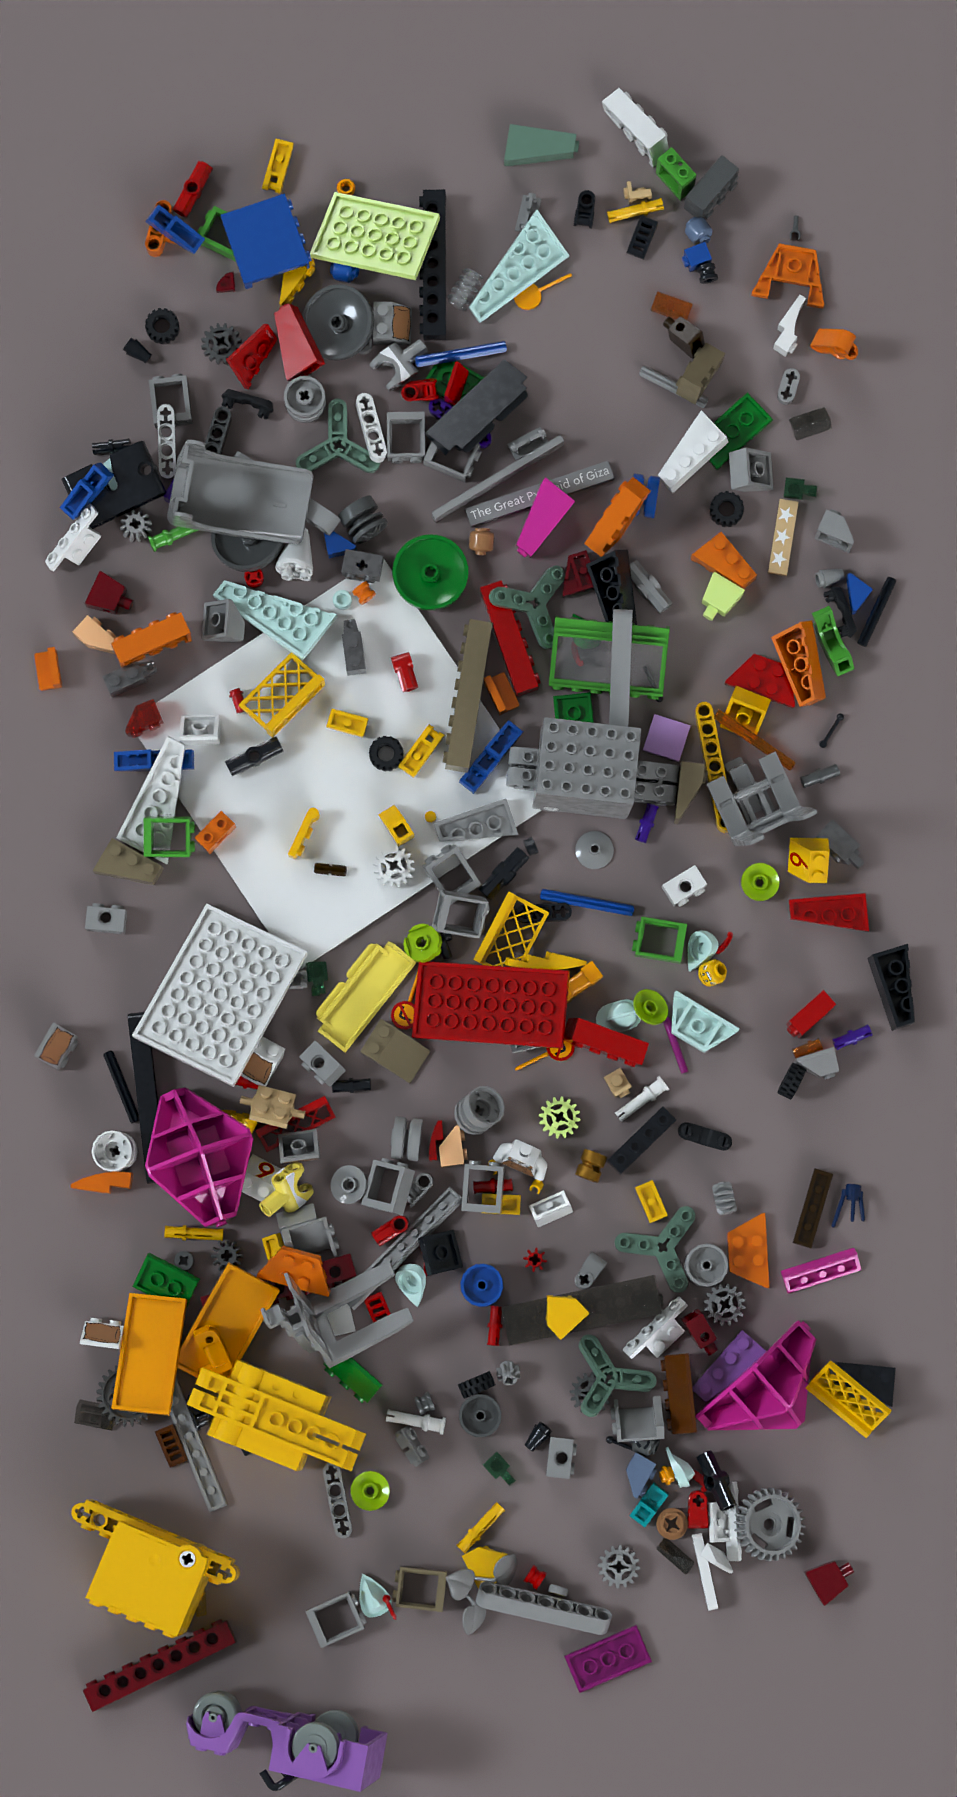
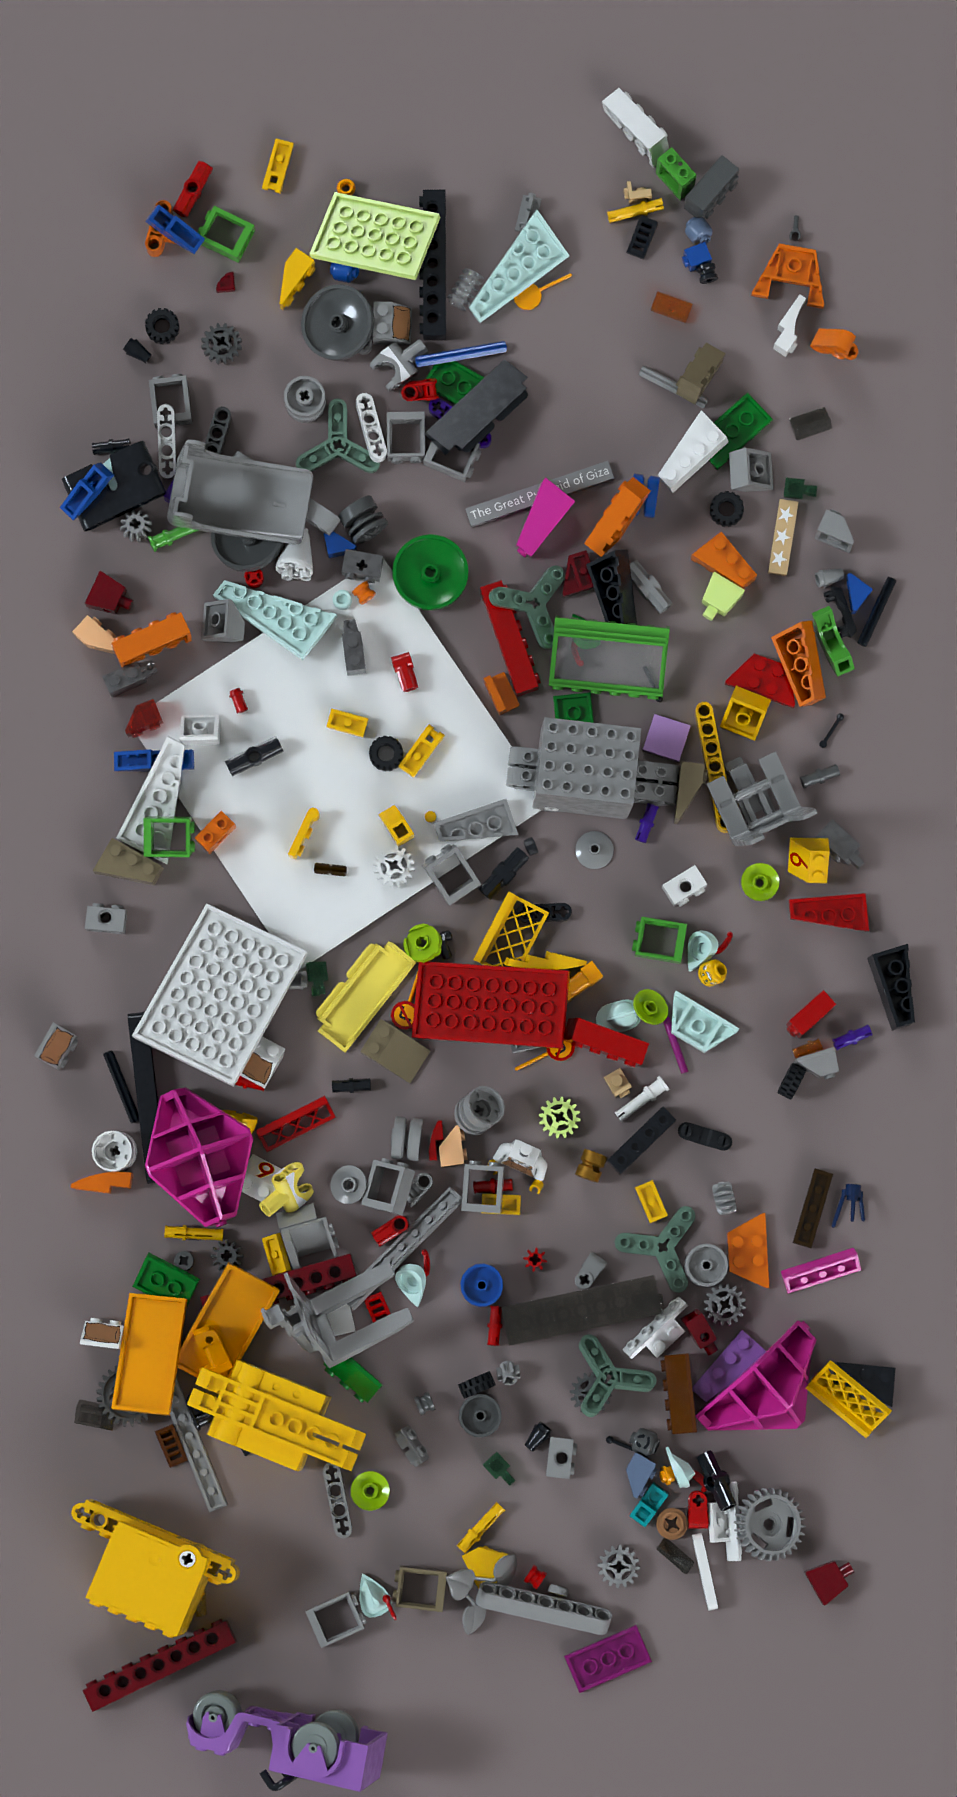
(48, 669): orange panel -> none
(77, 540): white bracket -> none
(249, 356): red wing -> none
(265, 239): blue panel -> none
(265, 406): black piece -> none
(272, 1107): tan plate -> none
(297, 345): slope -> none
(297, 701): yellow fence -> none
(299, 1146): light grey slope -> none
(302, 1267): orange wing -> none
(314, 1056): light grey brick -> none
(424, 1422): white pin -> none
(440, 1252): black plate -> none
(442, 910): light grey window -> none
(456, 383): red slope -> none
(468, 695): dark tan brick -> none
(481, 541): medium nougat head -> none
(491, 756): blue slope -> none
(497, 478): light grey tile -> none
(527, 443): light grey hinge -> none
(538, 145): sand green slope -> none
(550, 1208): white slope -> none
(564, 1314): yellow slope -> none
(585, 212): black piece -> none
(587, 902): blue axle -> none
(620, 667): light grey beam -> none
(638, 1423): light grey panel -> none
(684, 335): dark brown torso -> none
(716, 1557): white slope -> none
(752, 738): clear orange axle -> none
(784, 384): light grey beam -> none

